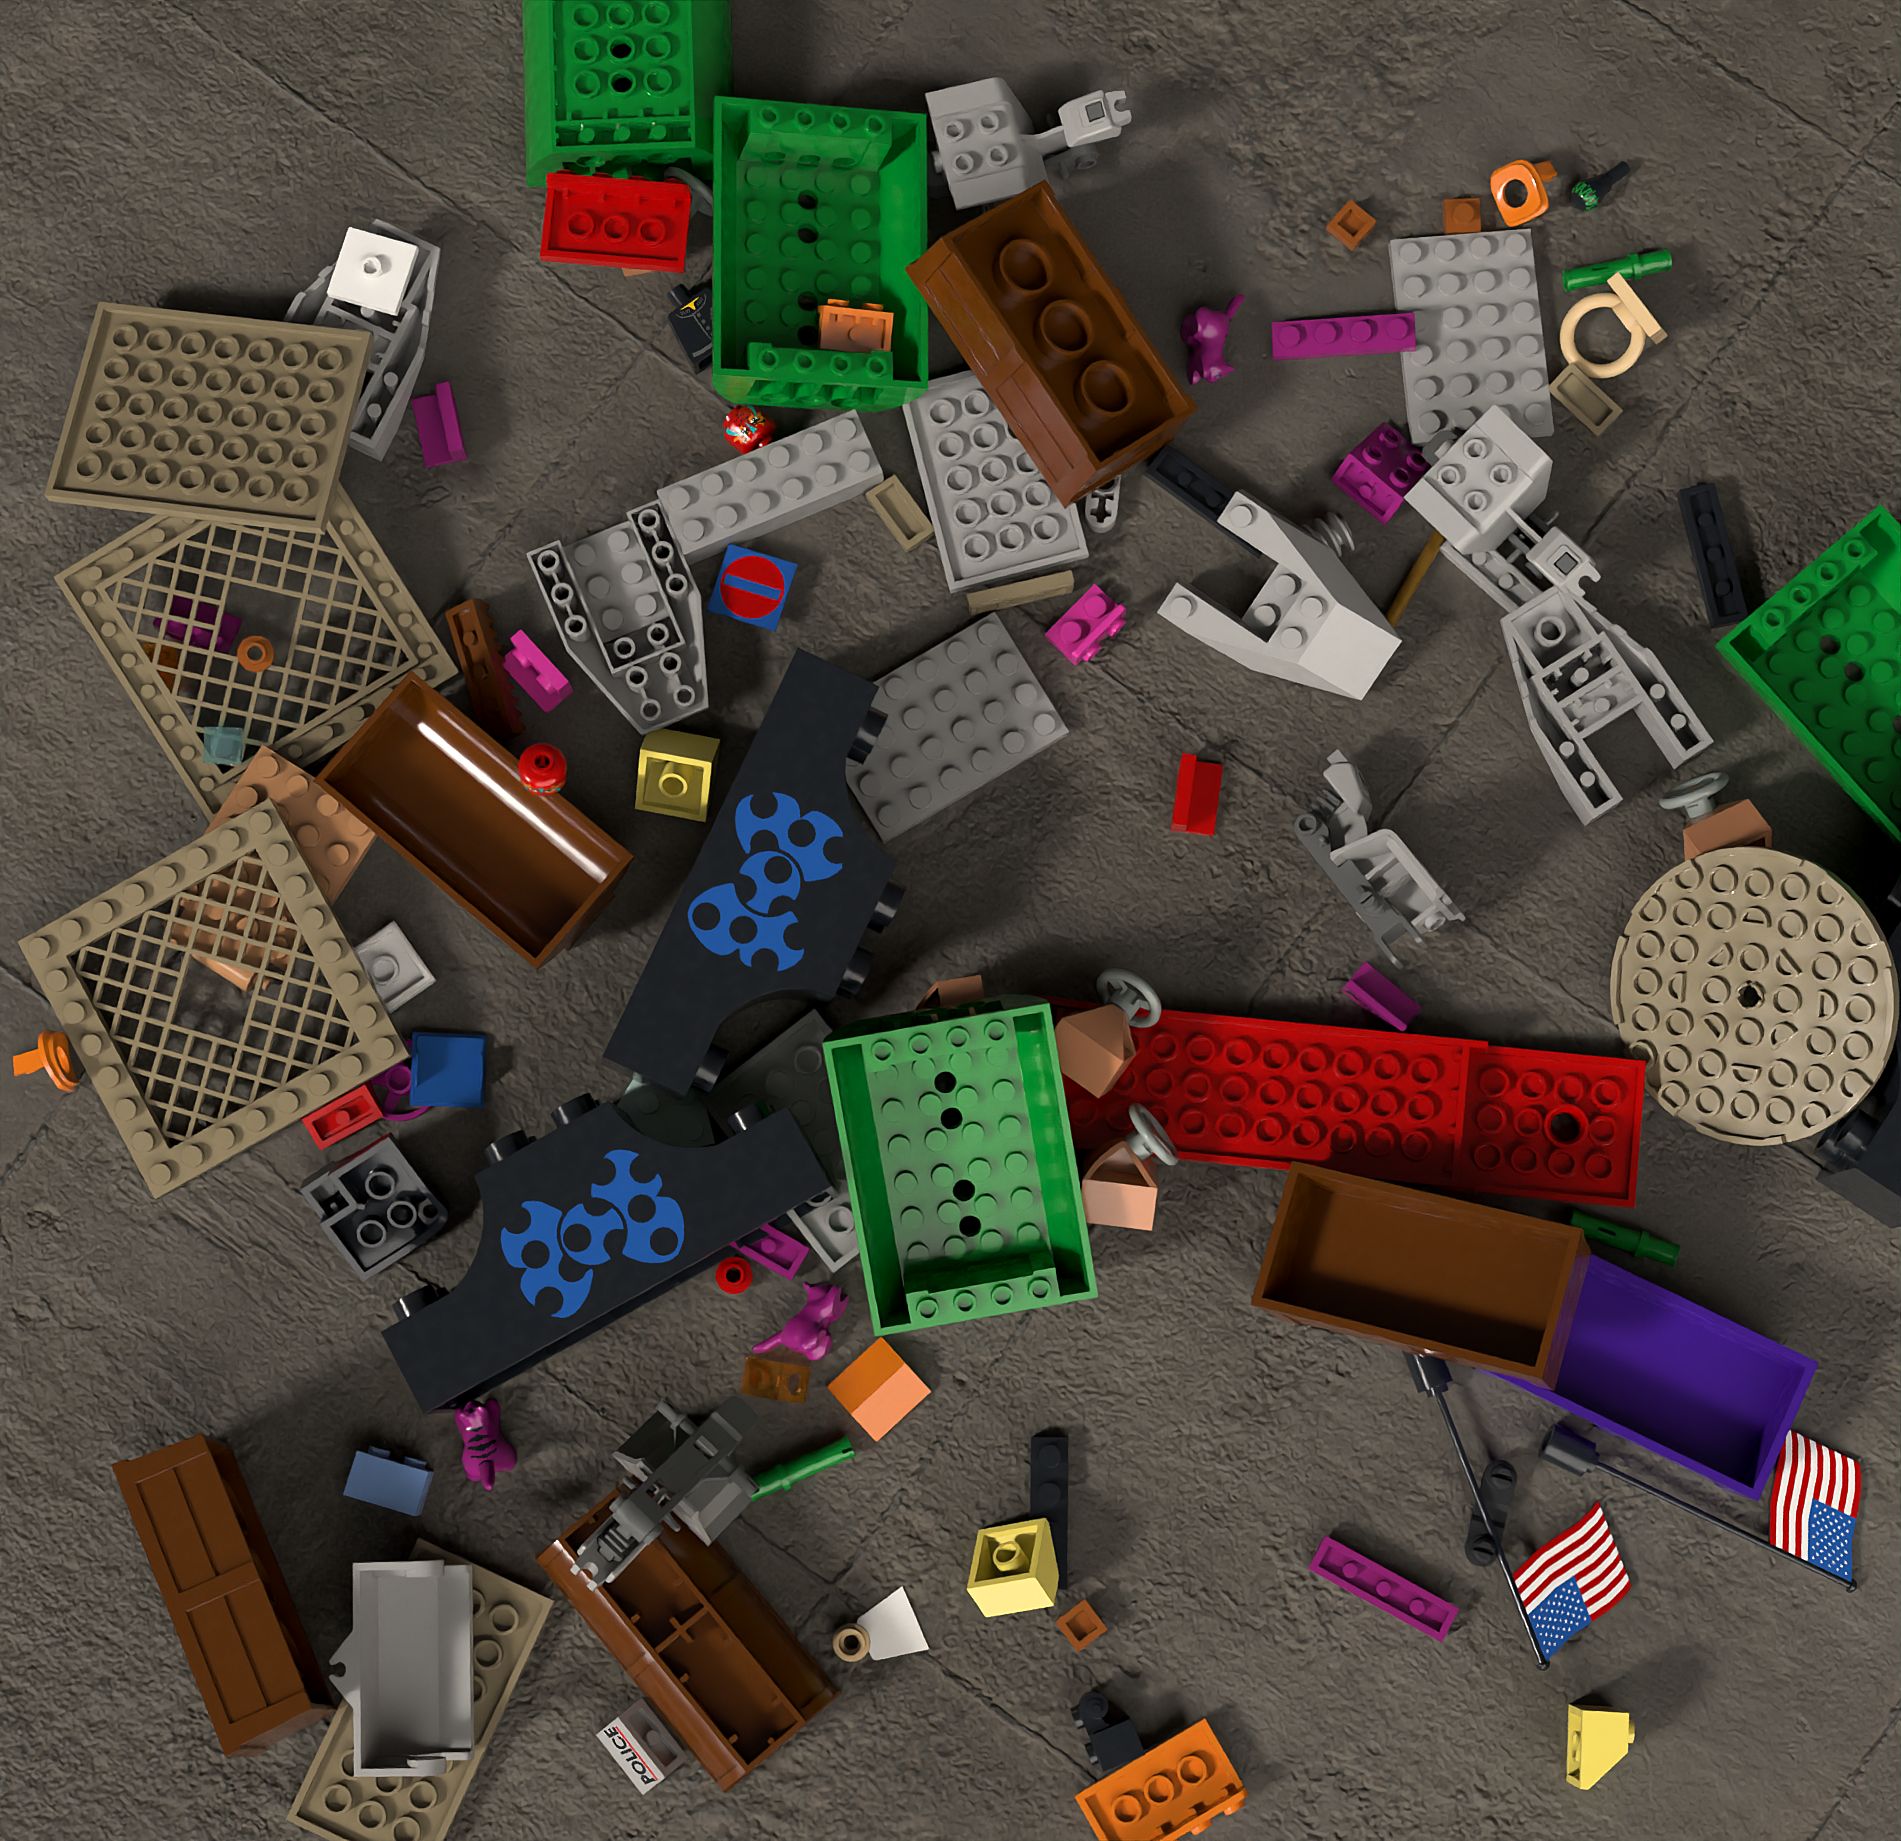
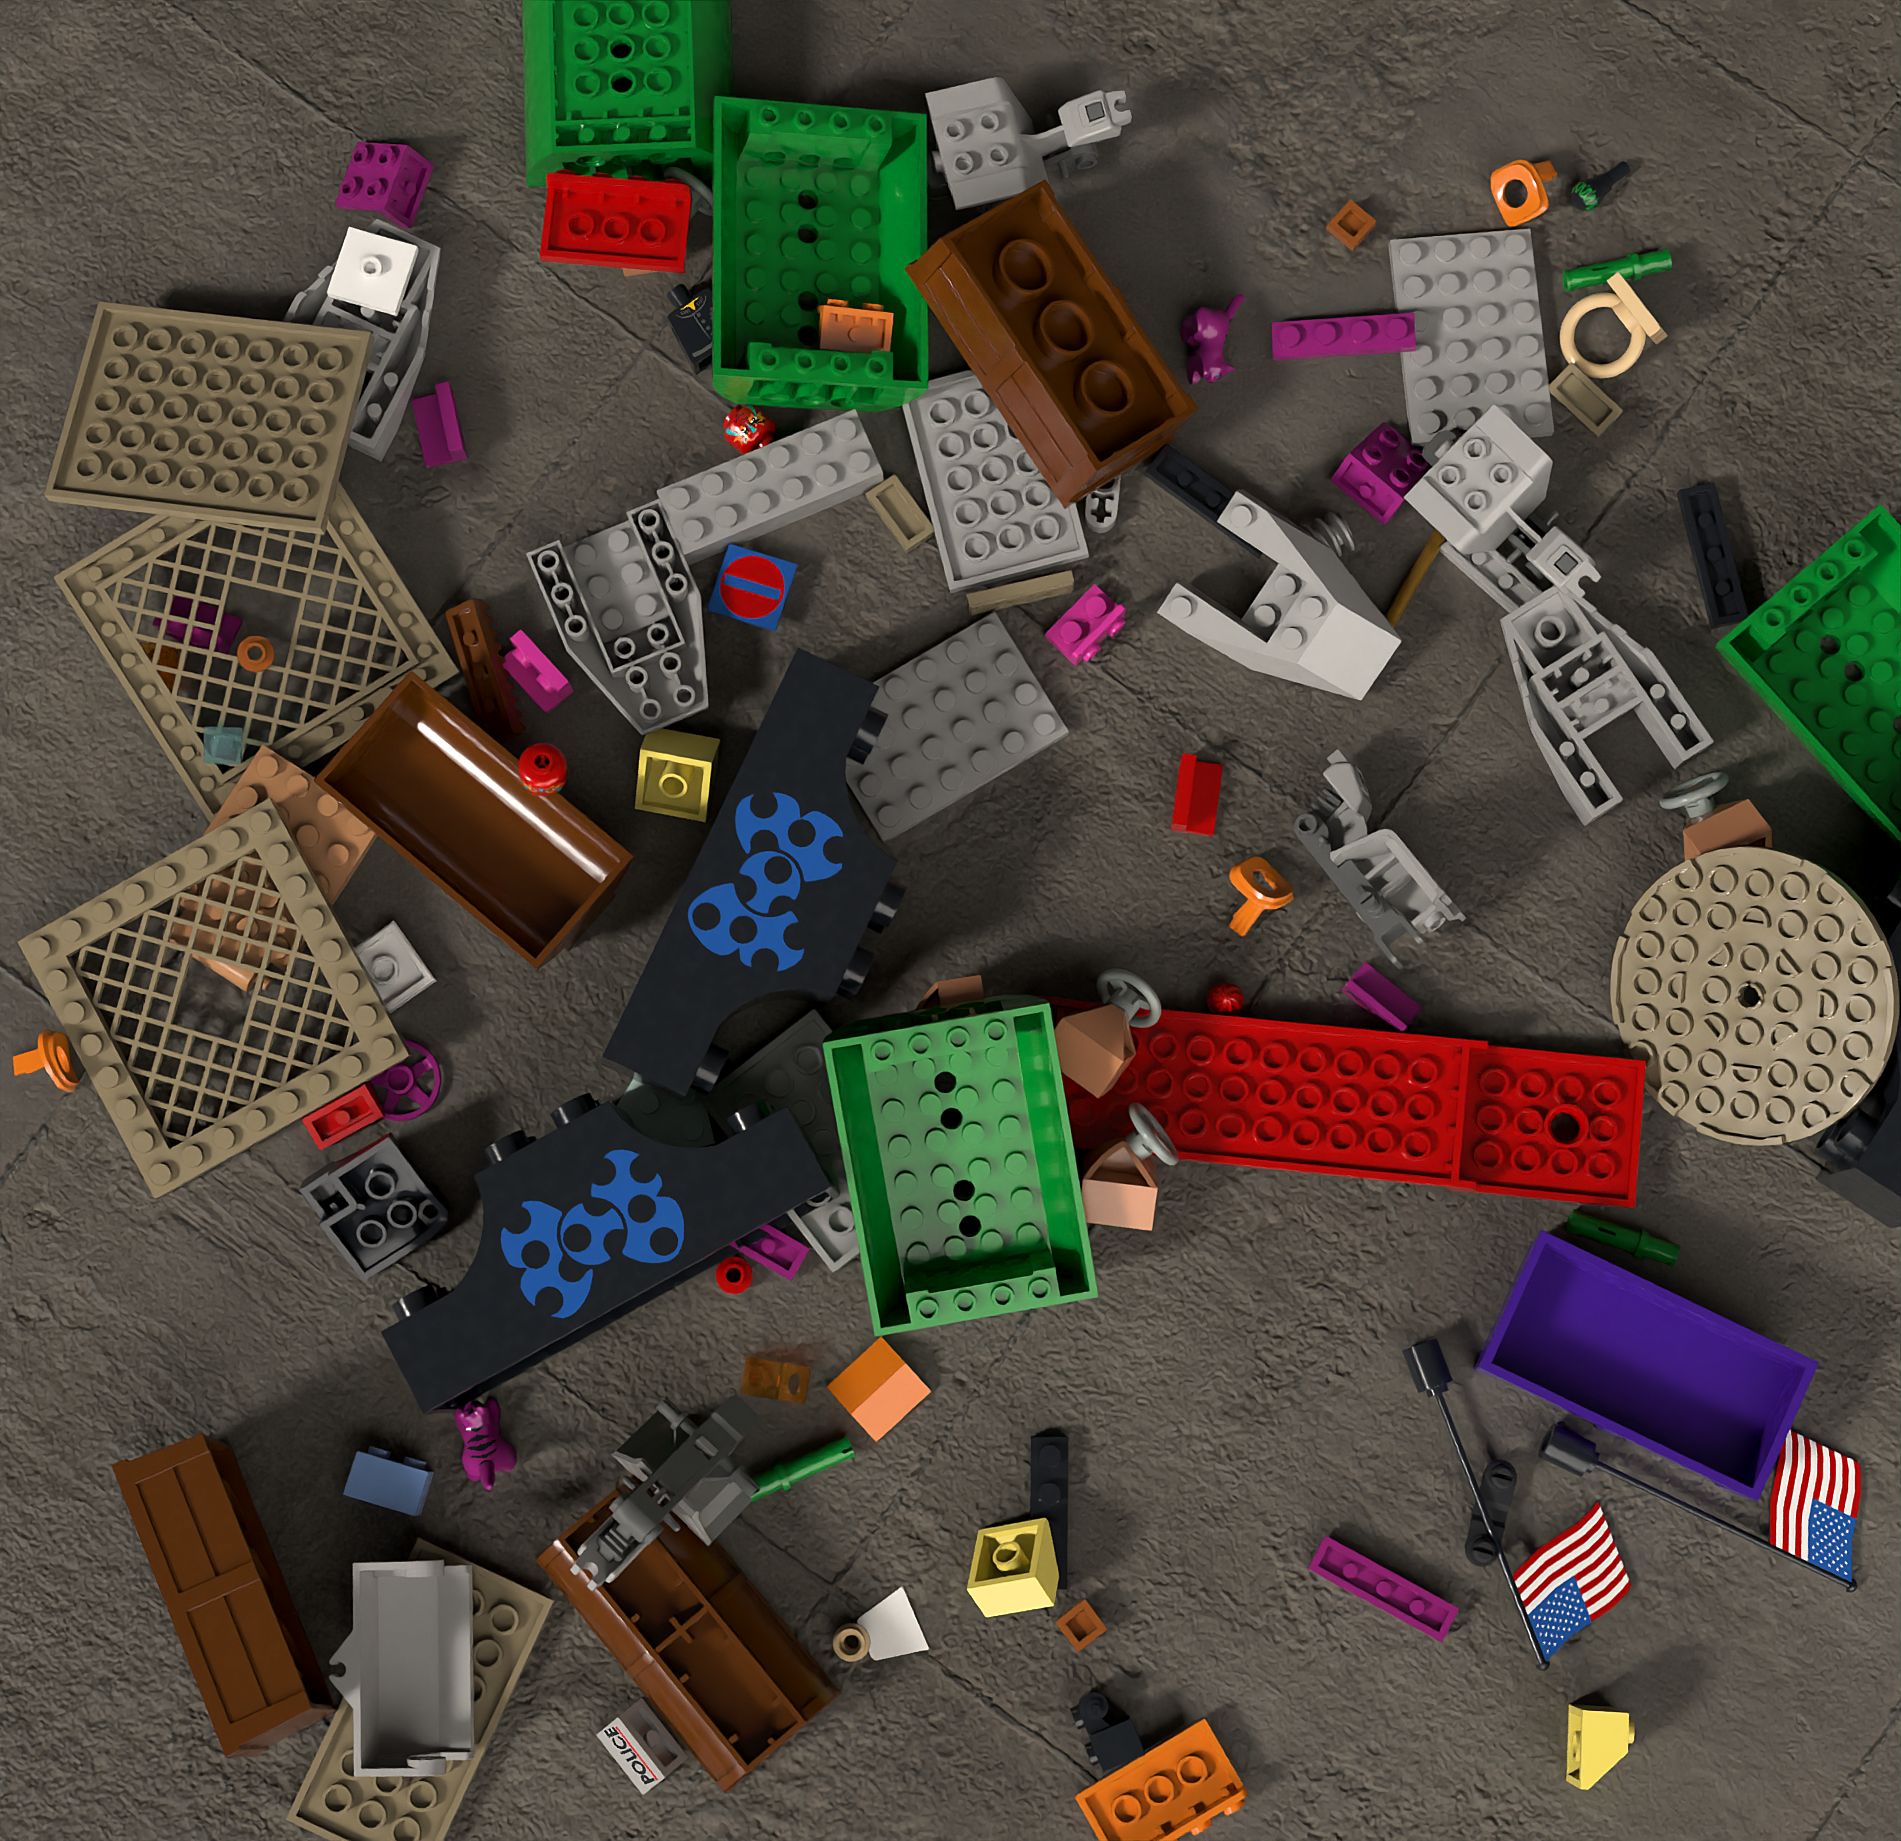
(385, 181): none -> magenta bracket
(448, 1070): blue piece -> none
(808, 1329): magenta animal -> none
(1225, 999): none -> red plate
(1258, 897): none -> orange piece
(1423, 1273): reddish brown piece -> none
(1461, 216): dark orange plate -> none

